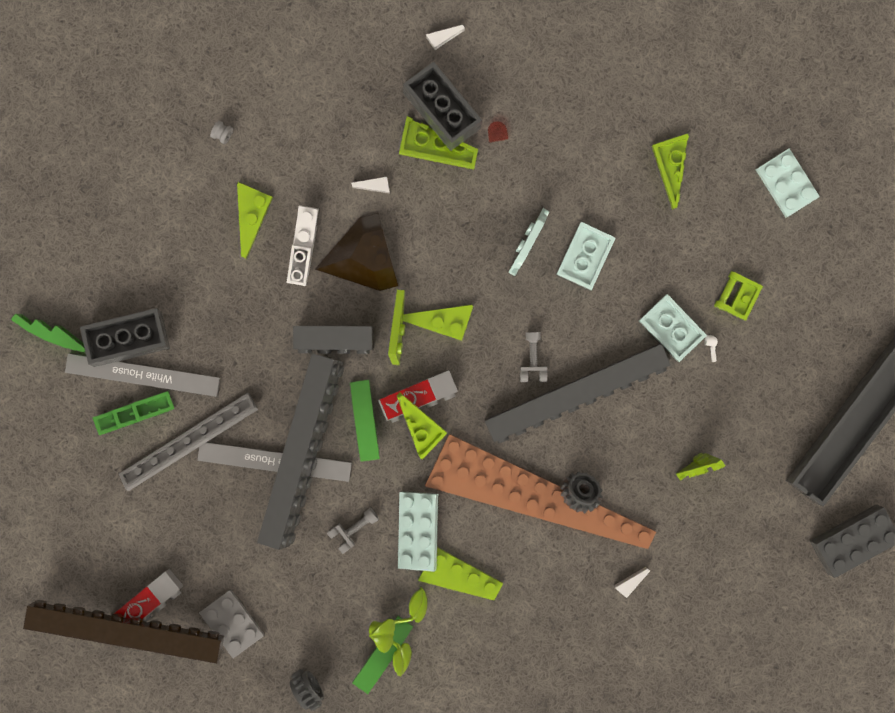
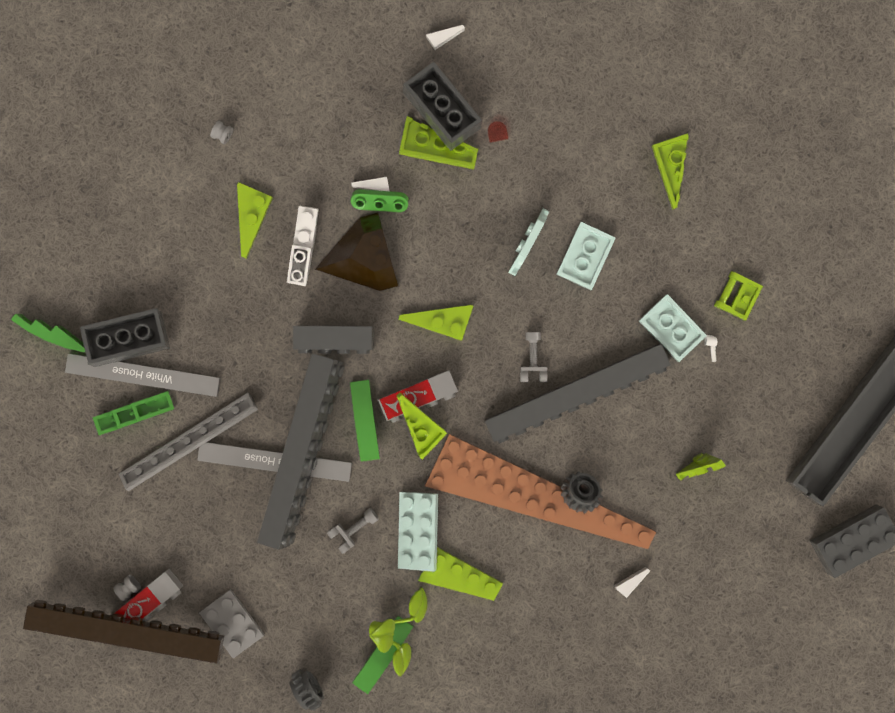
(126, 588): none -> light grey wheel
(387, 198): none -> bright green plate
(397, 330): lime wing -> none
(787, 183): light aqua plate -> none

